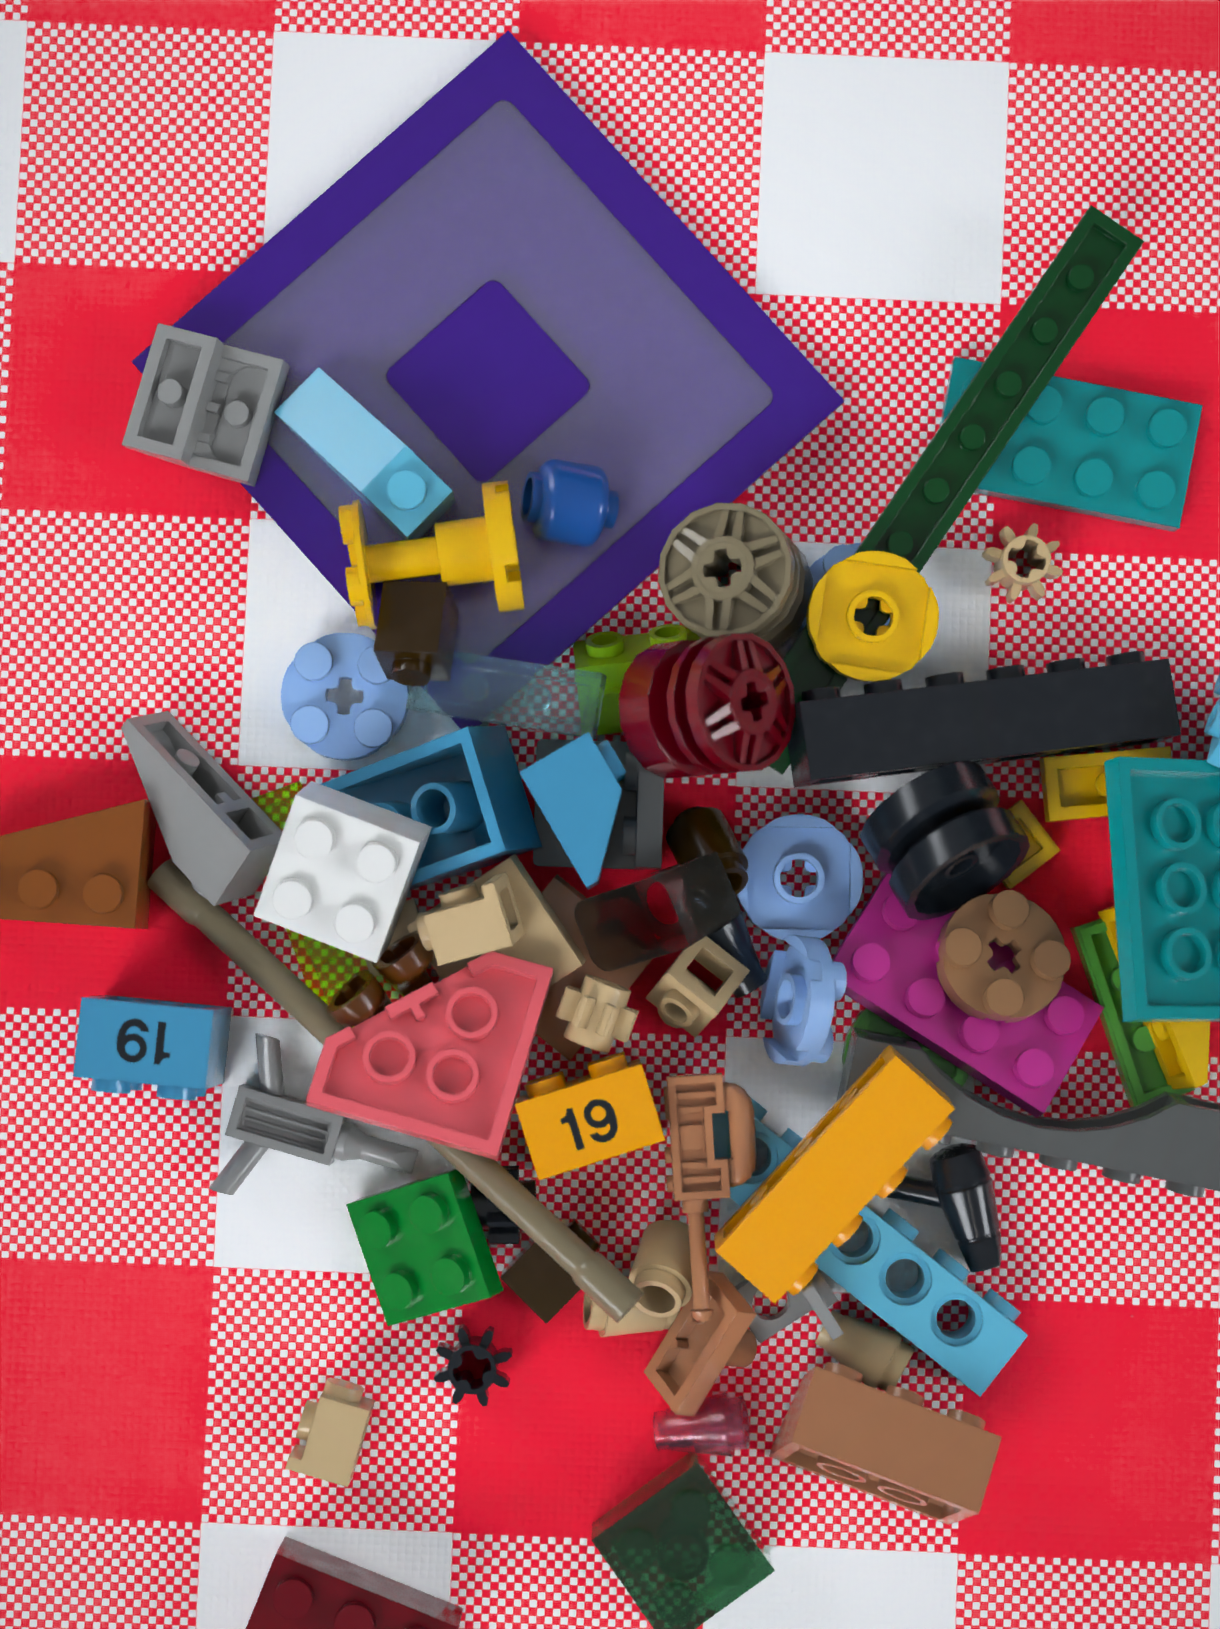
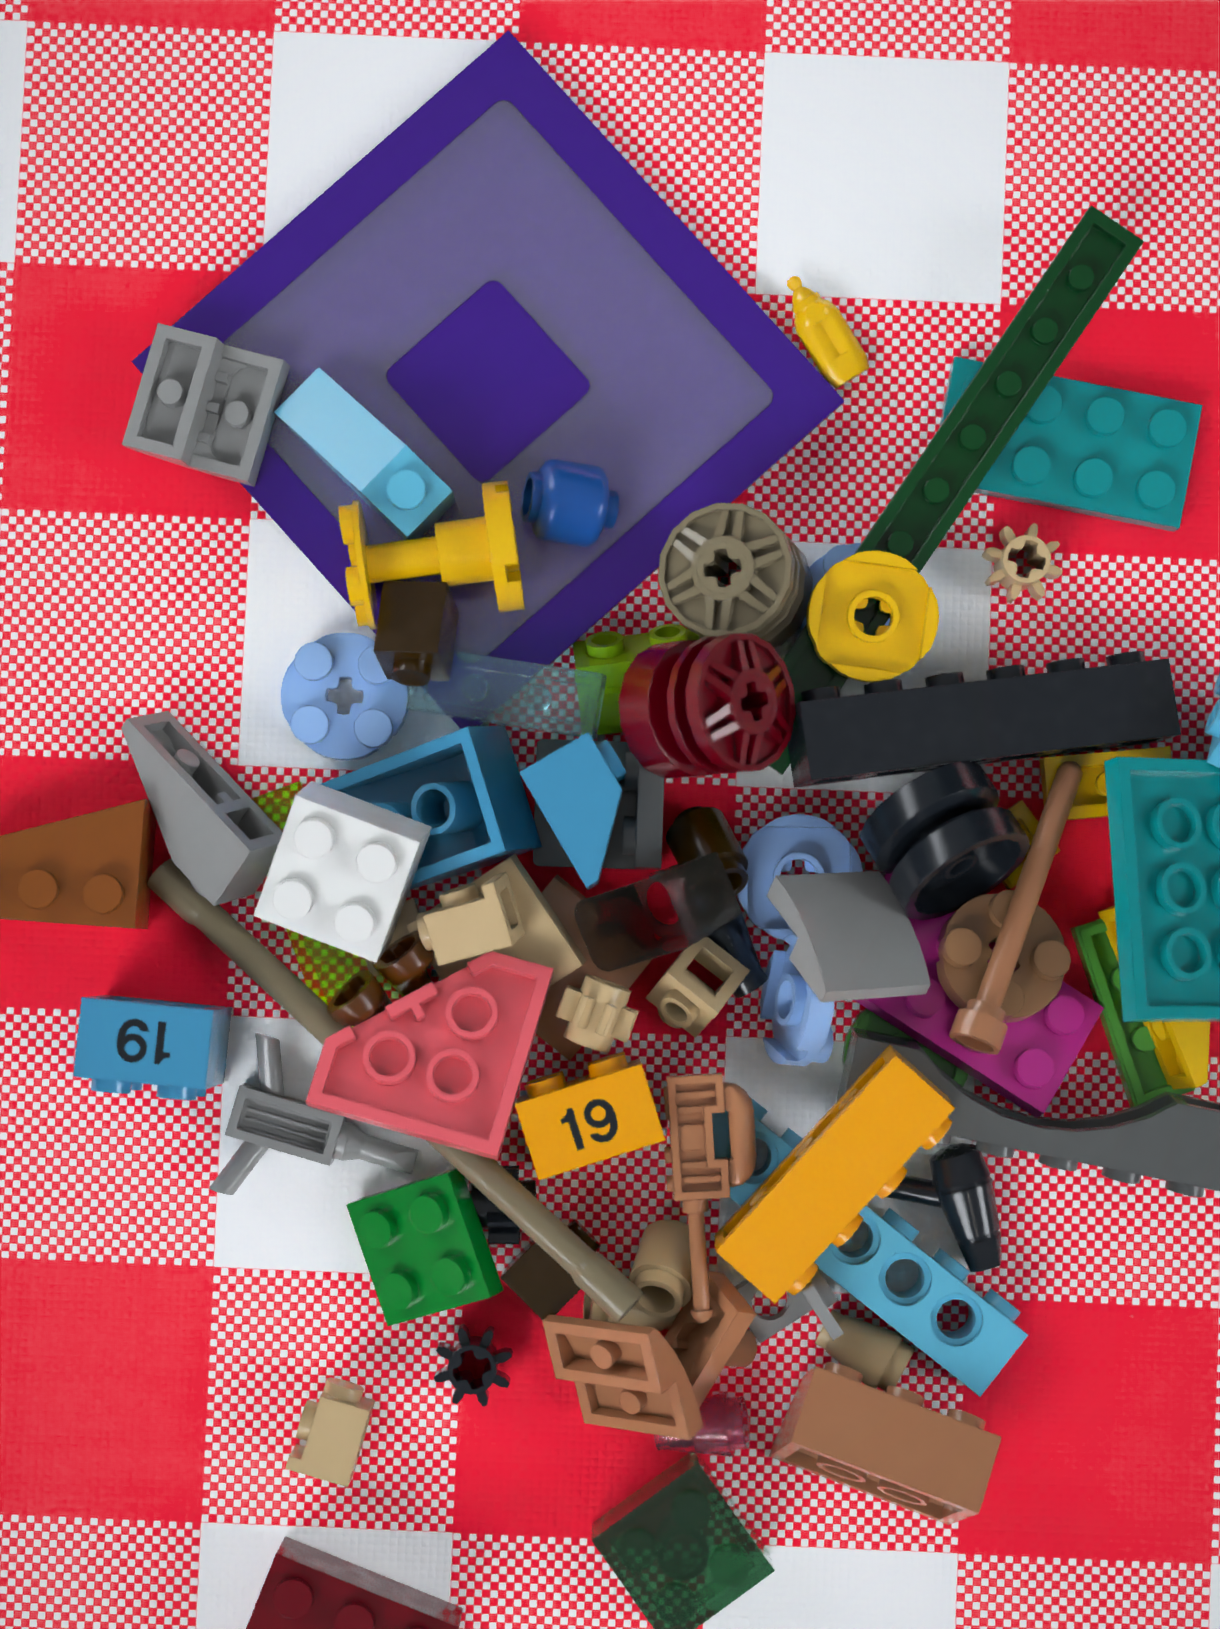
(623, 1376): none -> nougat slope
(826, 336): none -> yellow piece
(850, 936): none -> light grey slope
(981, 1022): none -> nougat piece

